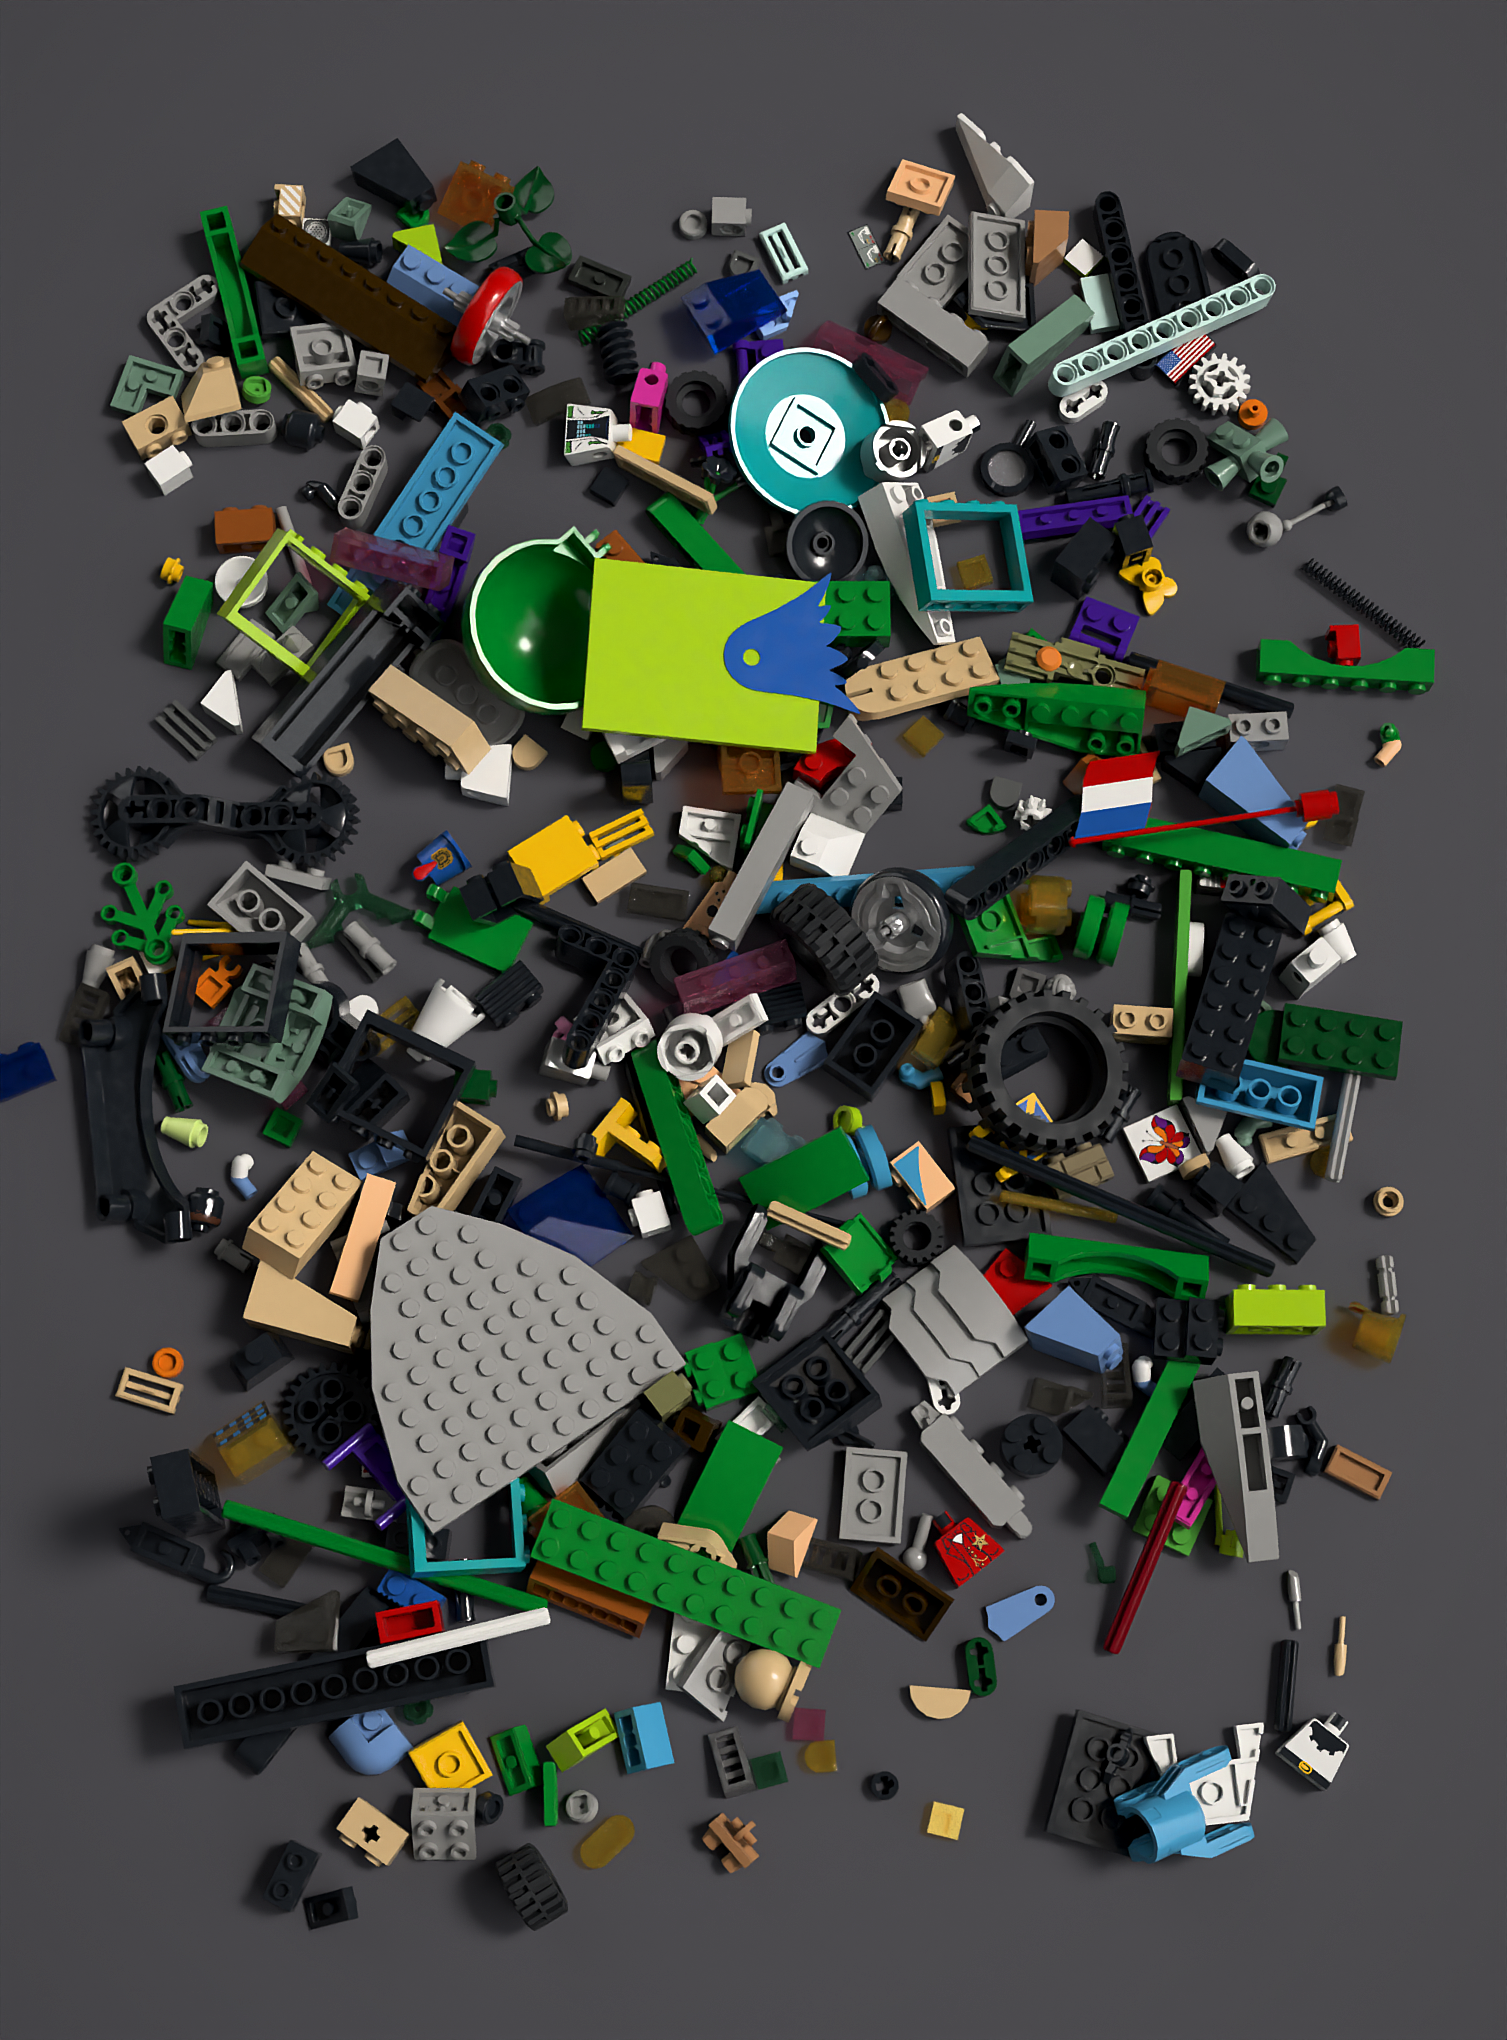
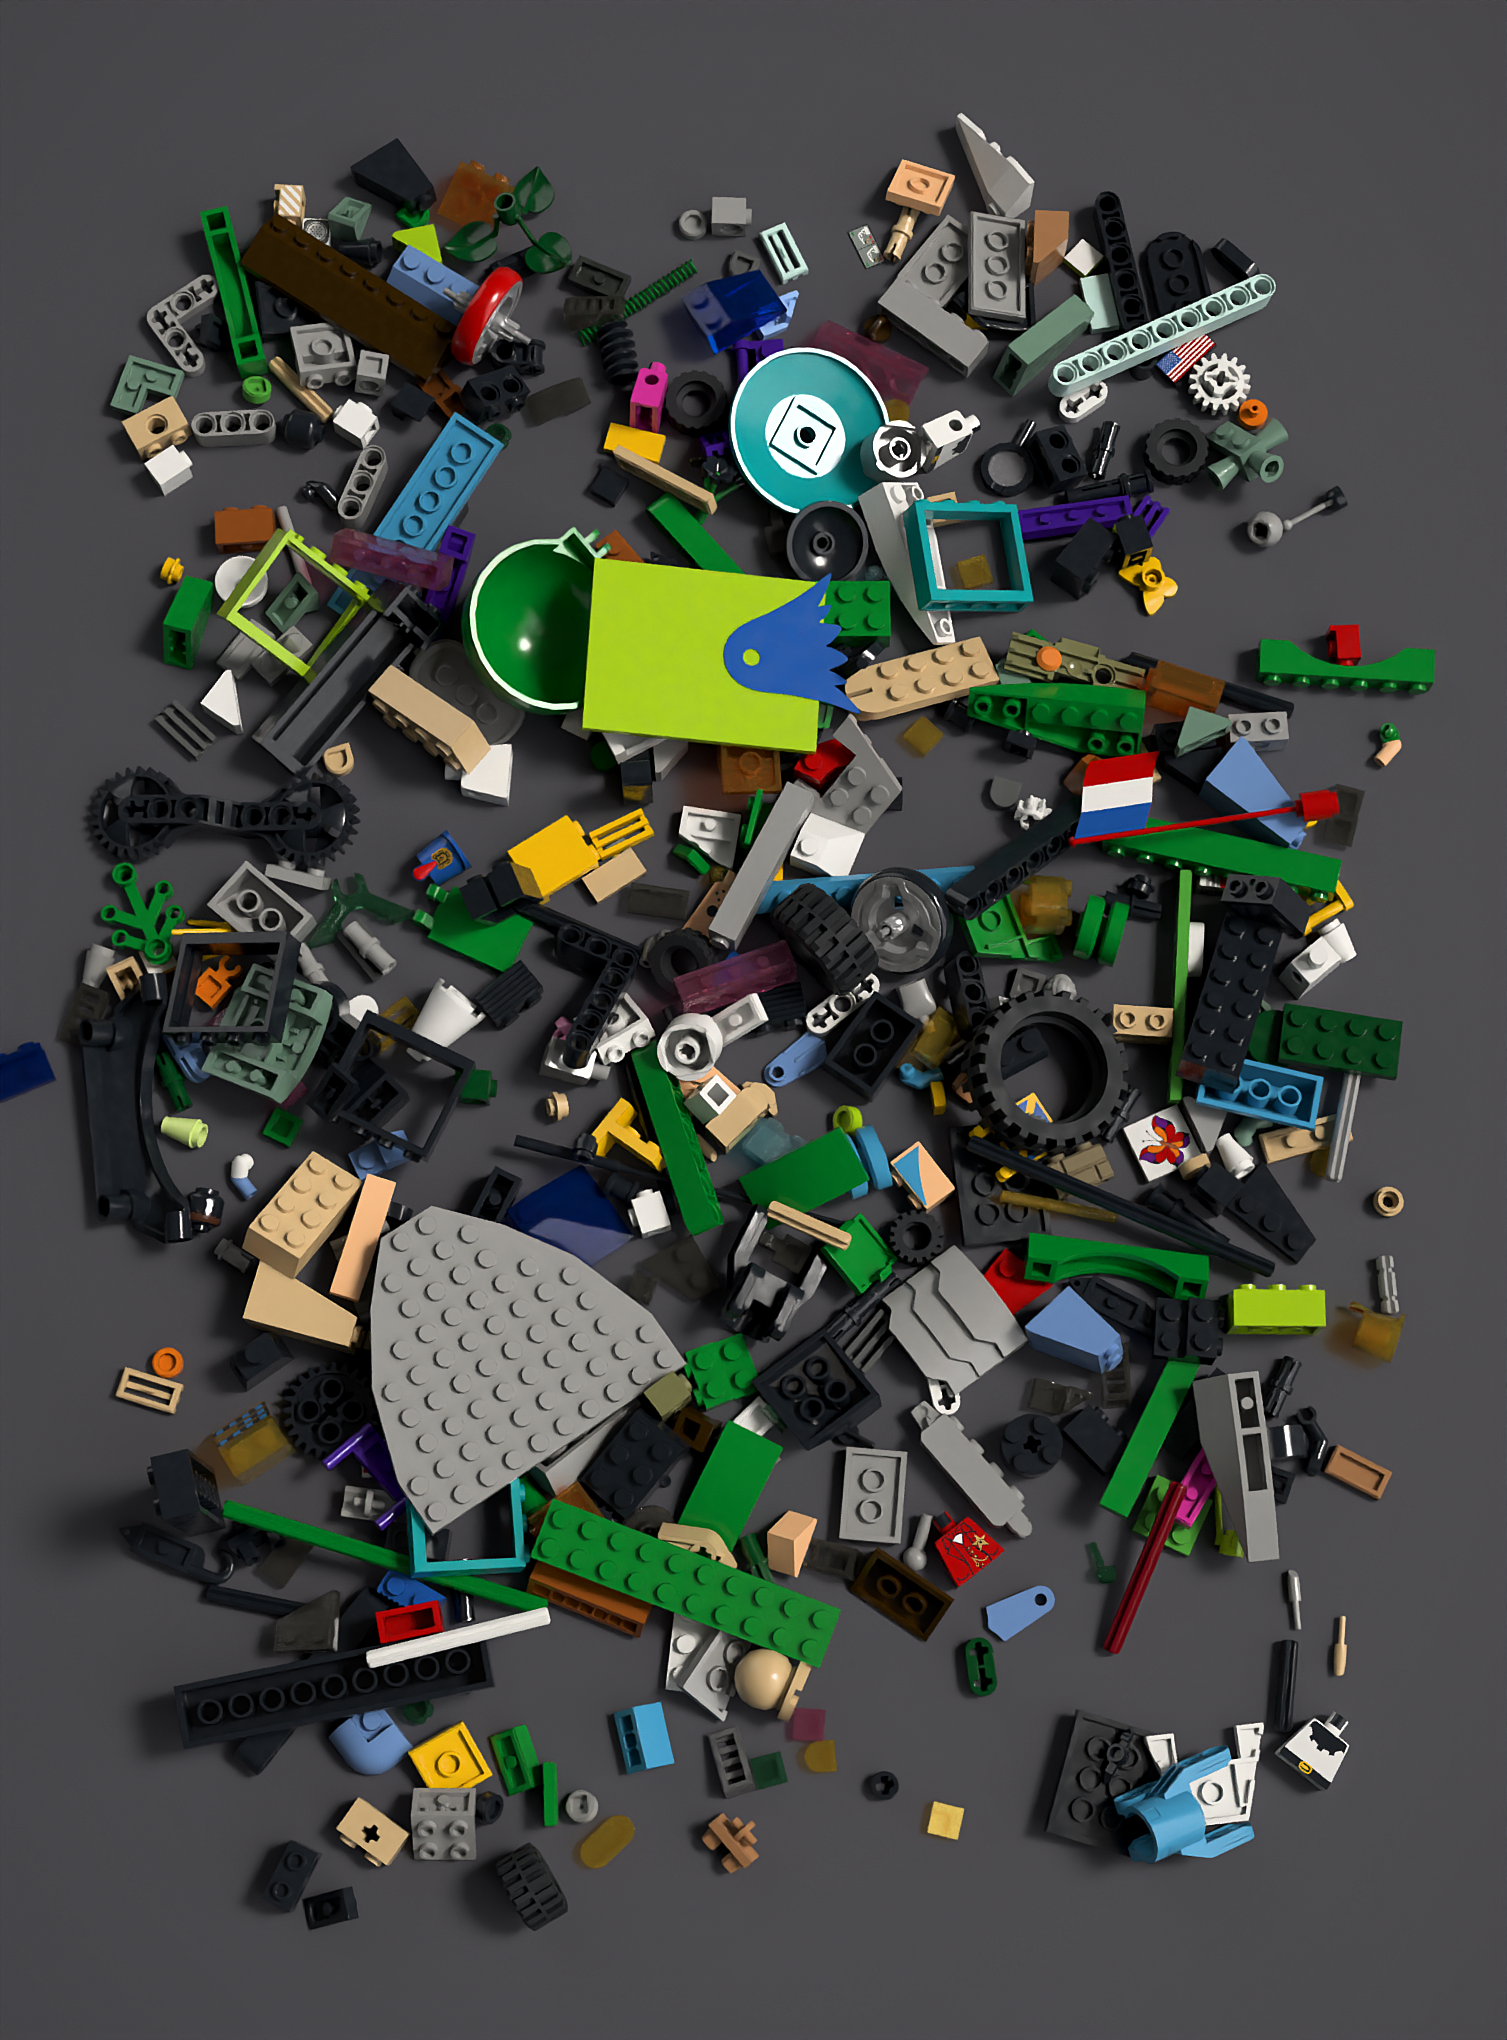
(211, 390): tan slope -> none
(456, 1160): tan wedge -> none
(528, 754): tan tile -> none
(583, 1740): lime slope -> none
(592, 434): white torso -> none
(740, 1060): tan tile -> none
(875, 377): black beam -> none
(939, 1702): tan tile -> none
(986, 822): green tile -> none
(1108, 622): dark purple plate -> none
(1142, 1375): white arm -> none
(1269, 492): dark green plate -> none
(1363, 606): black piece -> none

